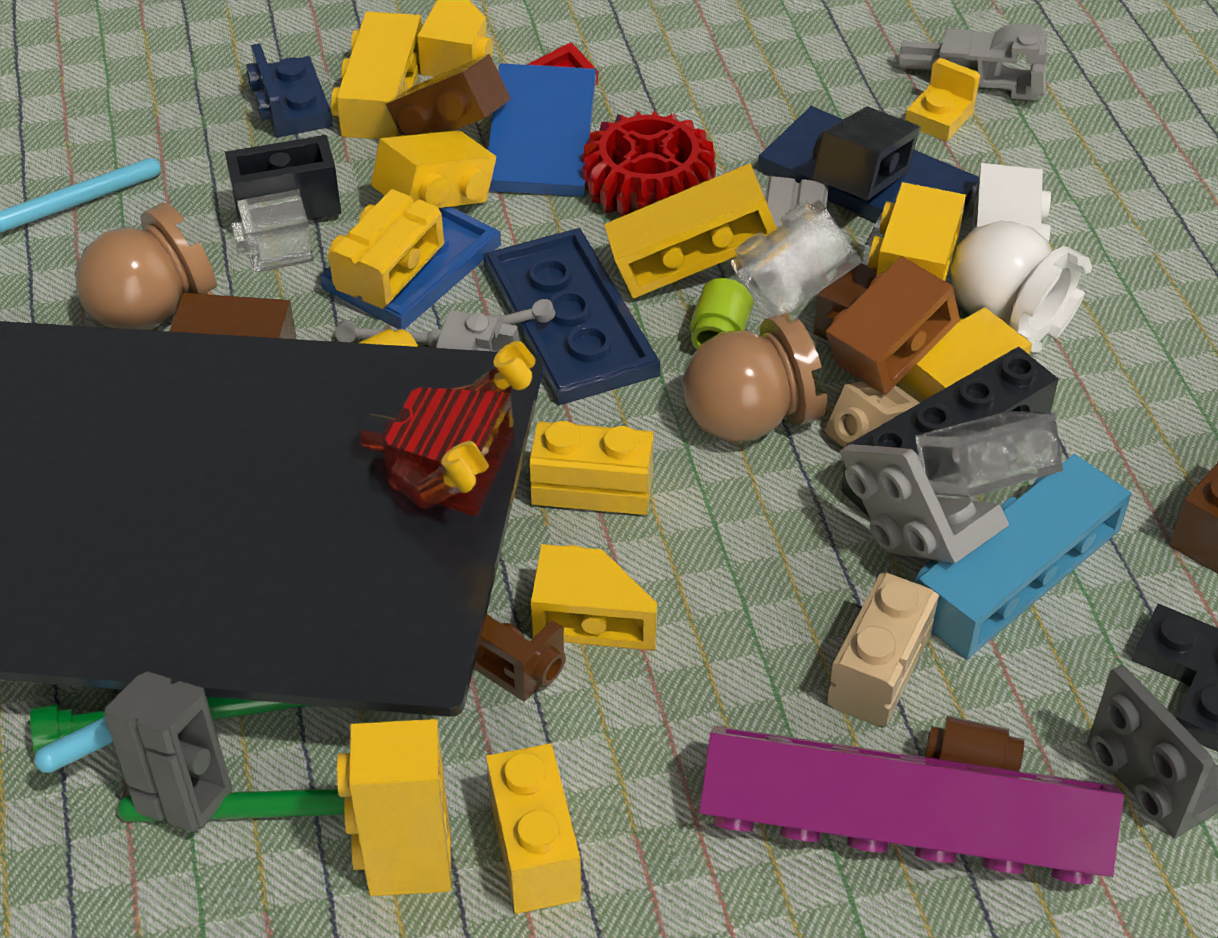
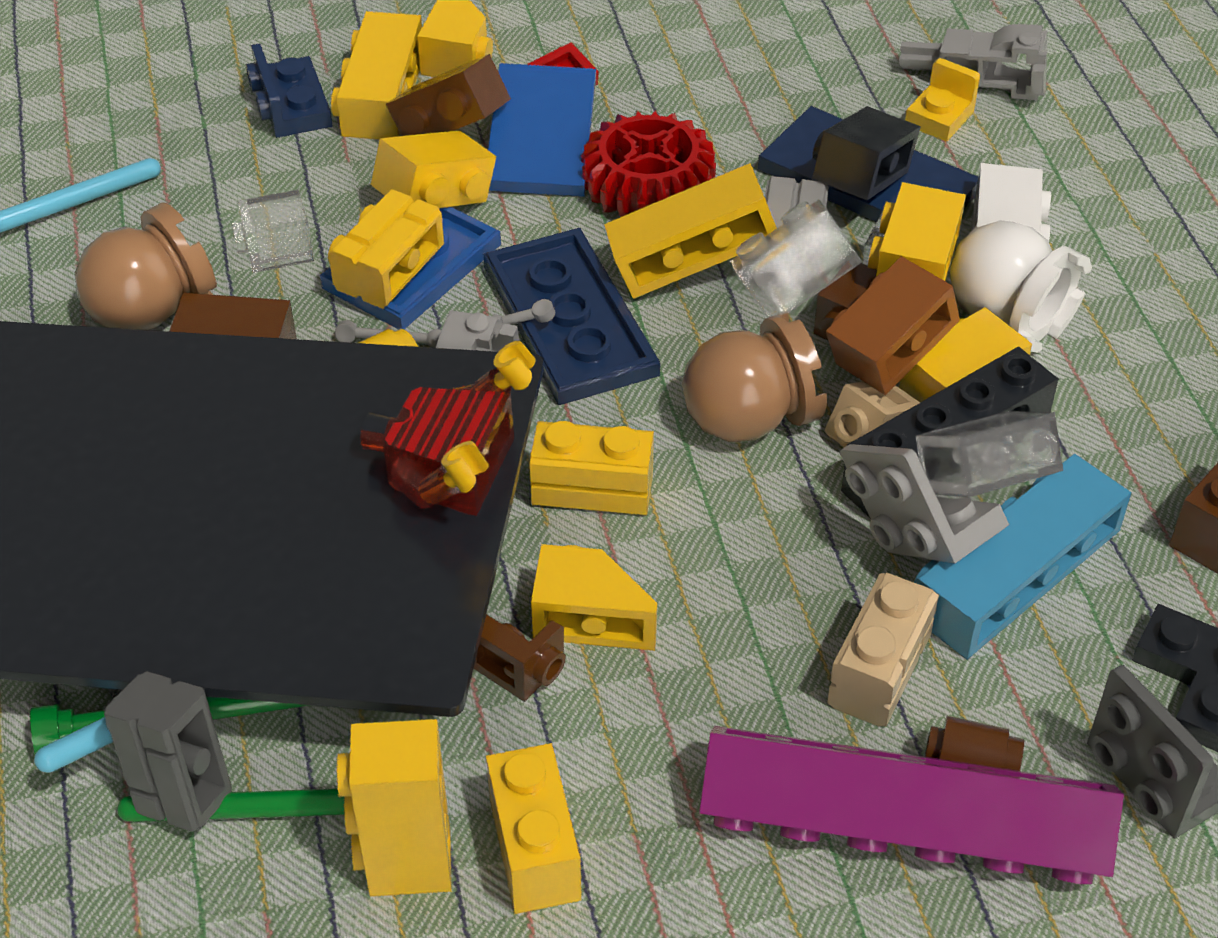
(287, 167): black brick -> none
(720, 308): lime brick -> none

